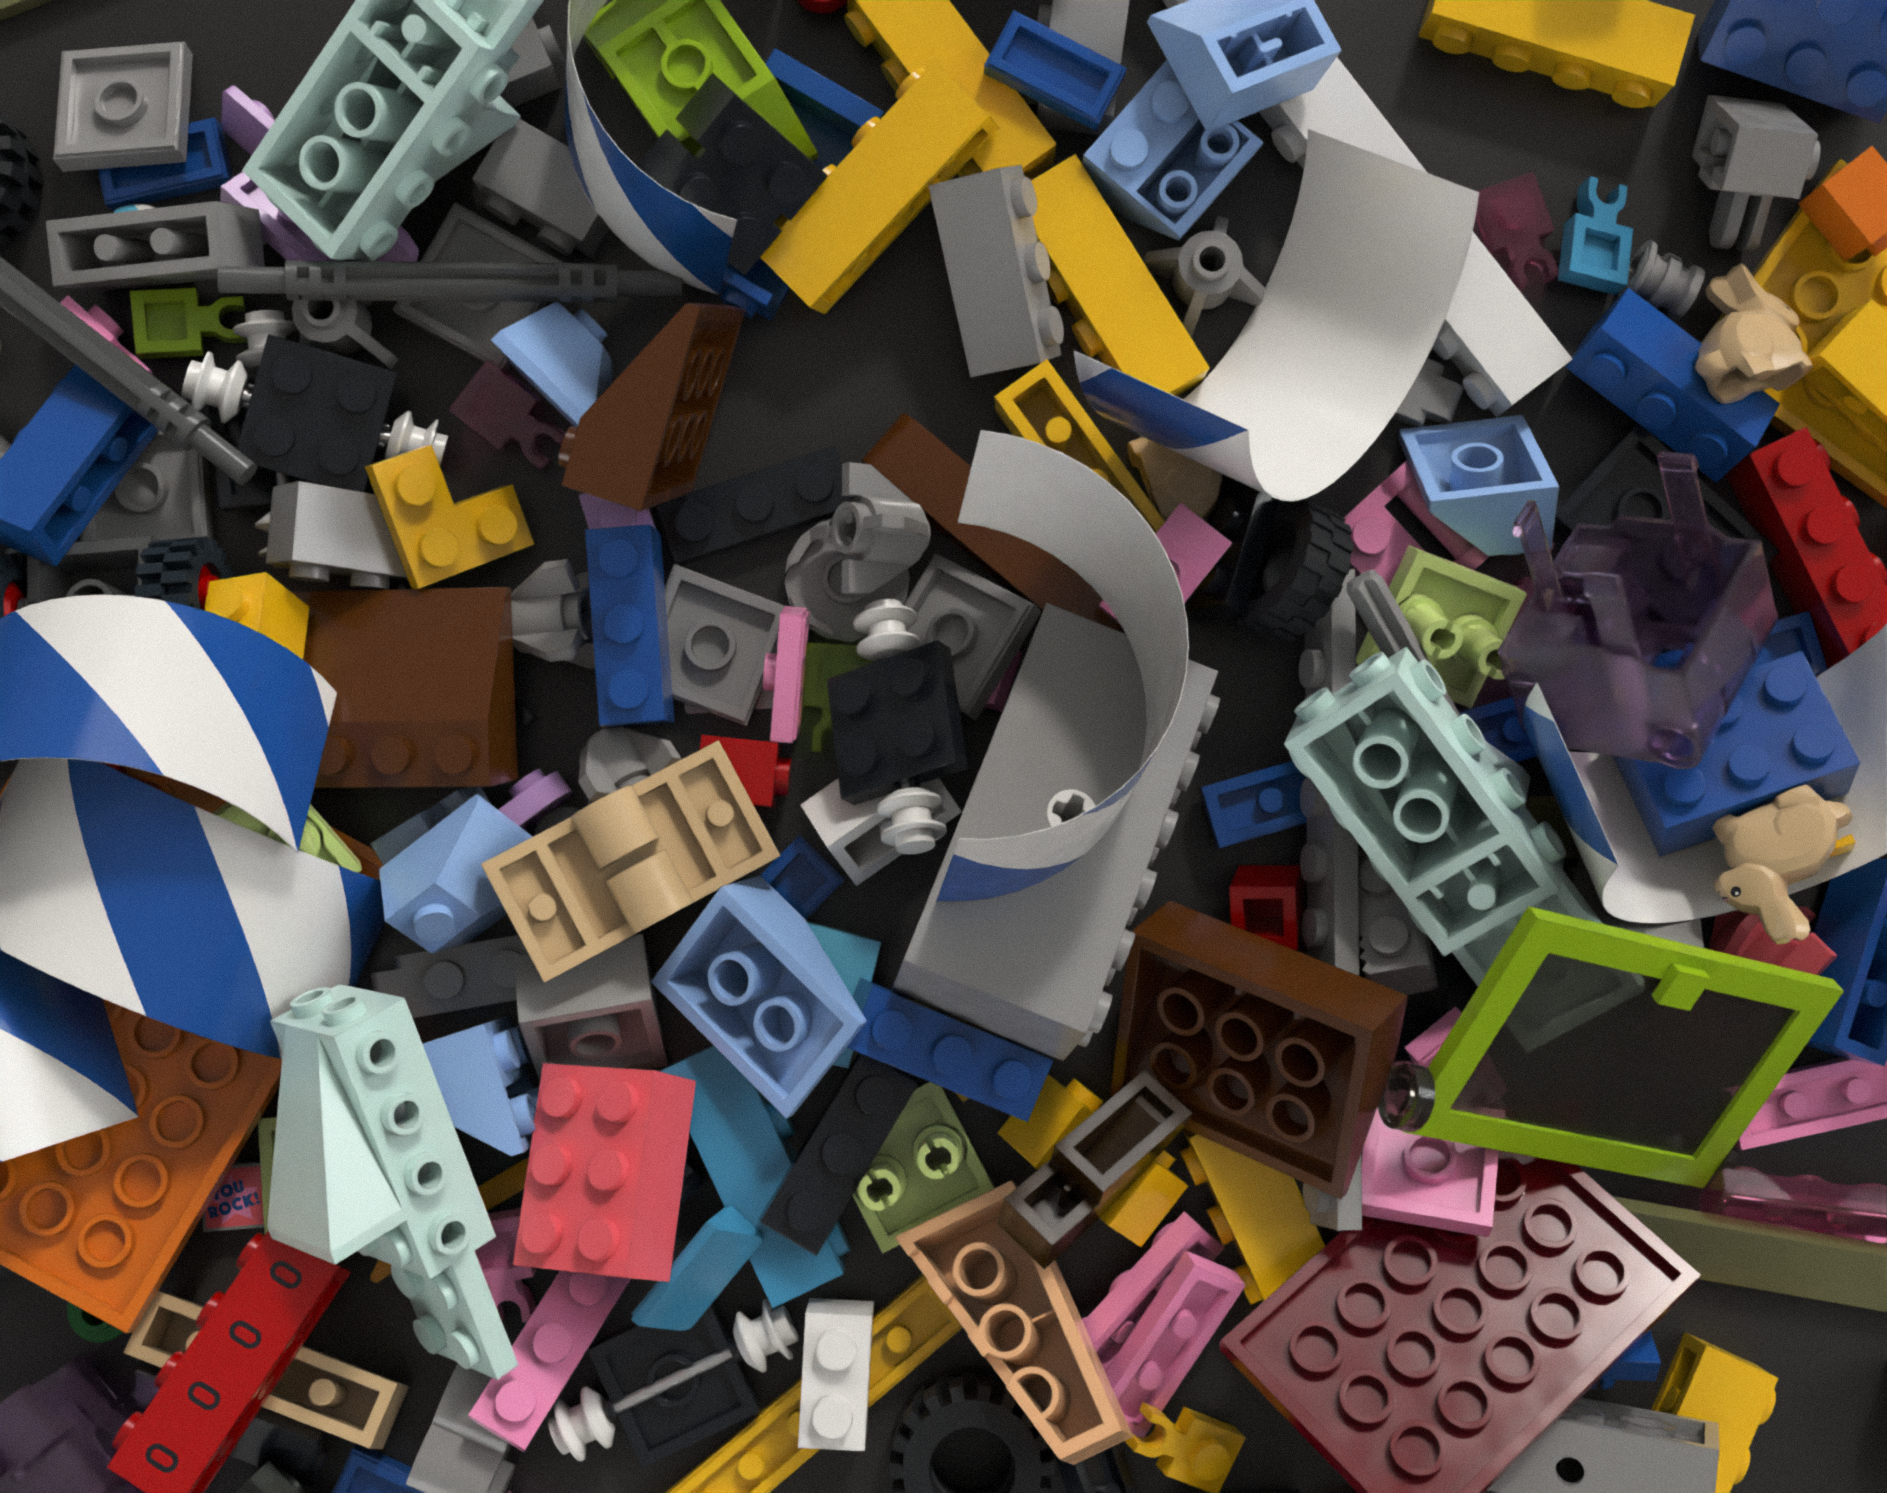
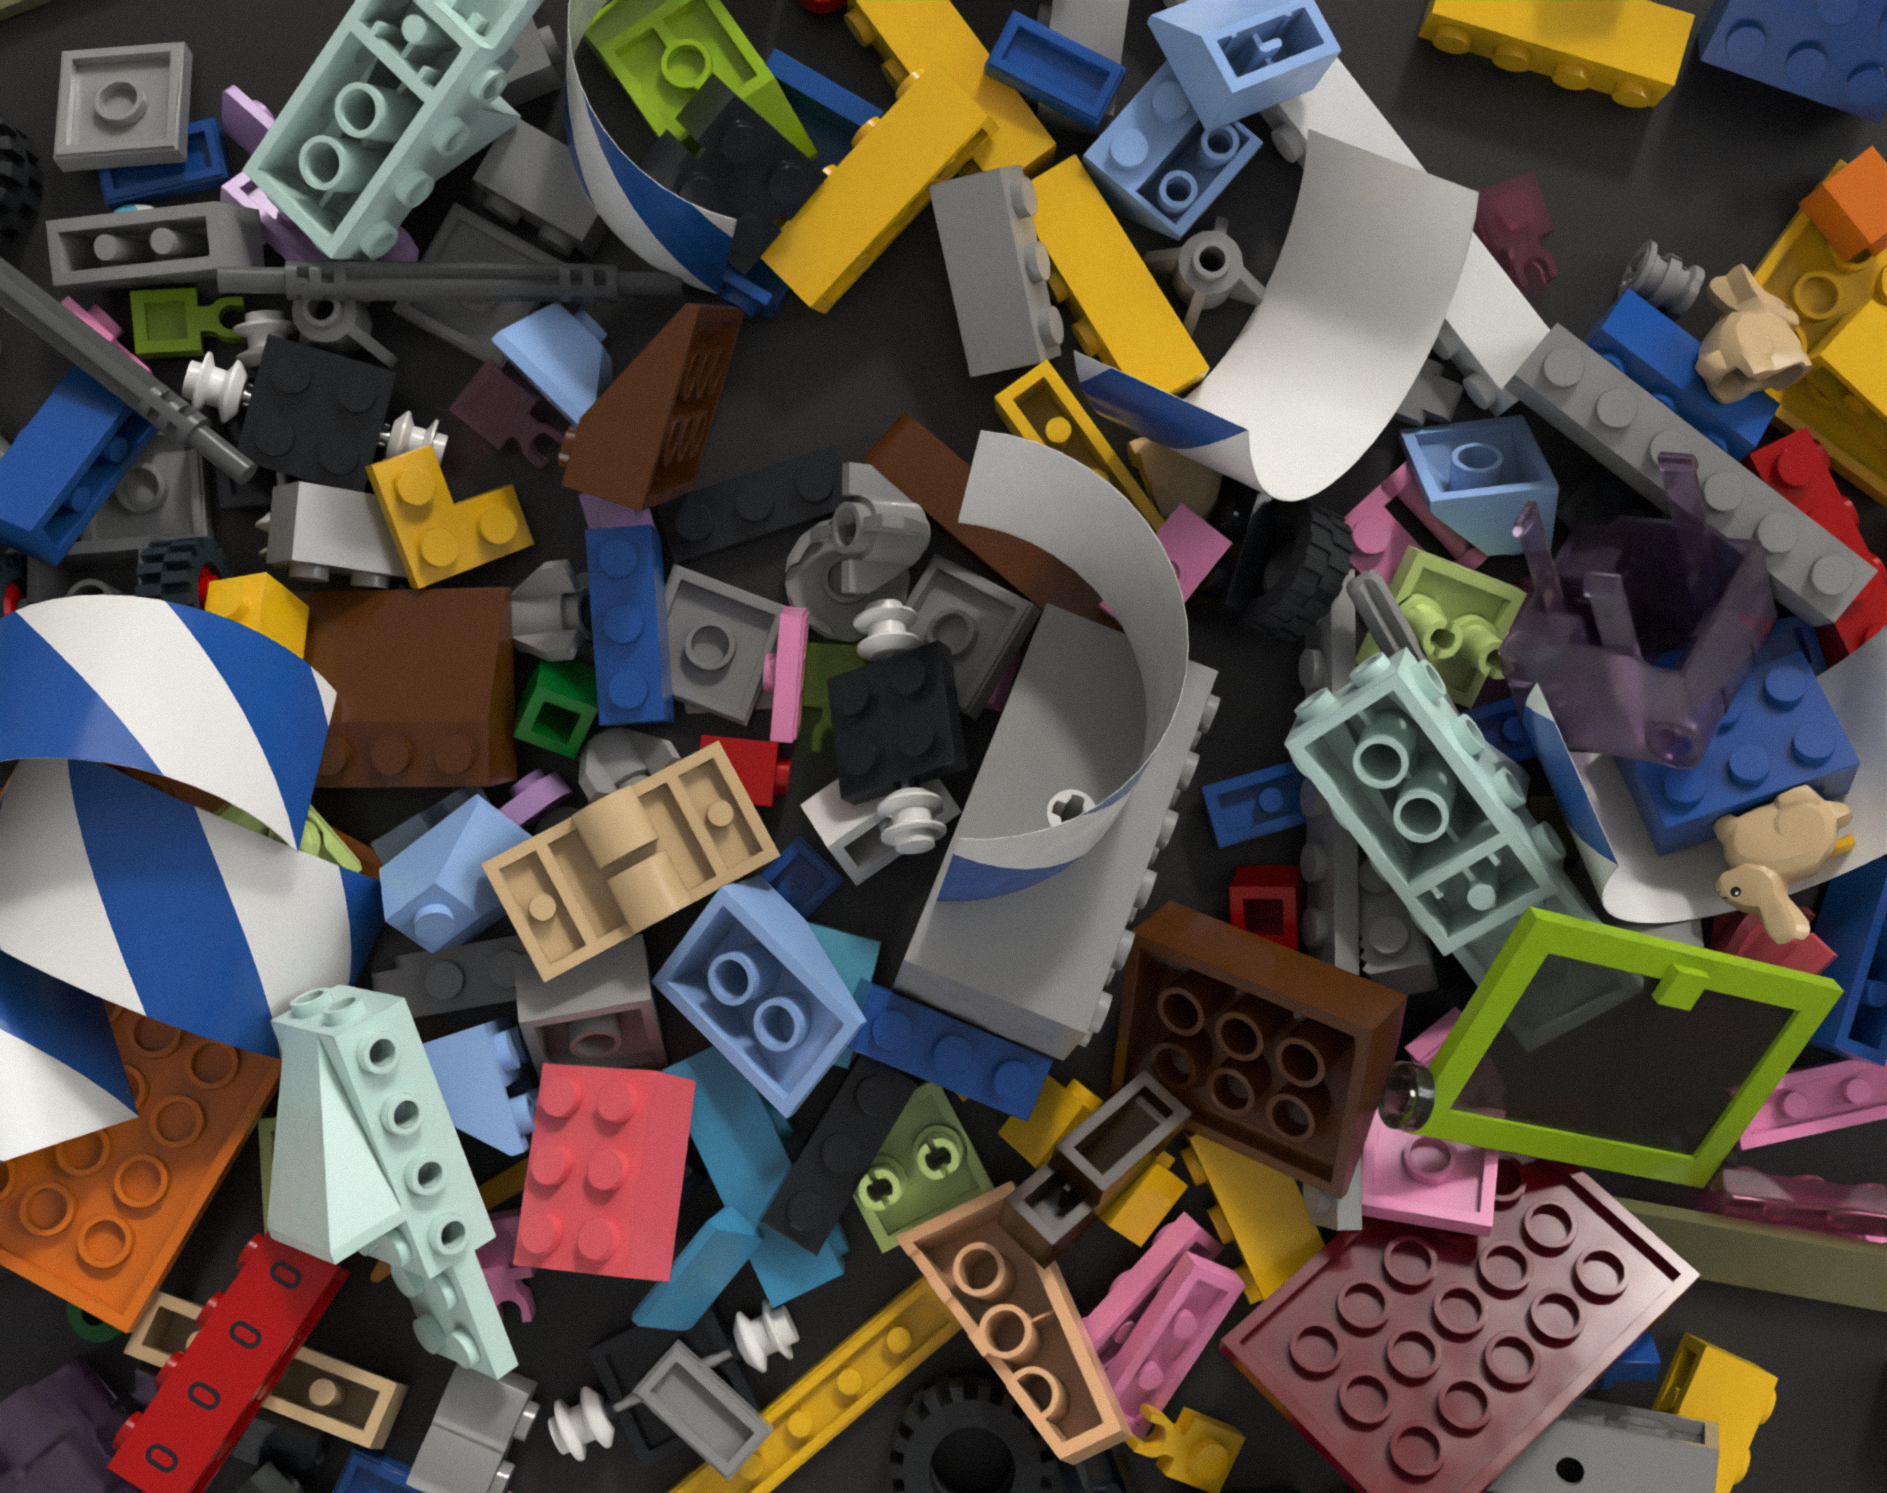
(237, 1201): tile -> none
(547, 1355): bright pink plate -> none
(557, 706): none -> green brick
(703, 1409): none -> light grey tile
(836, 1374): white brick -> none
(1593, 245): dark azure plate -> none
(1630, 427): none -> light grey brick
(1750, 156): light grey brick -> none

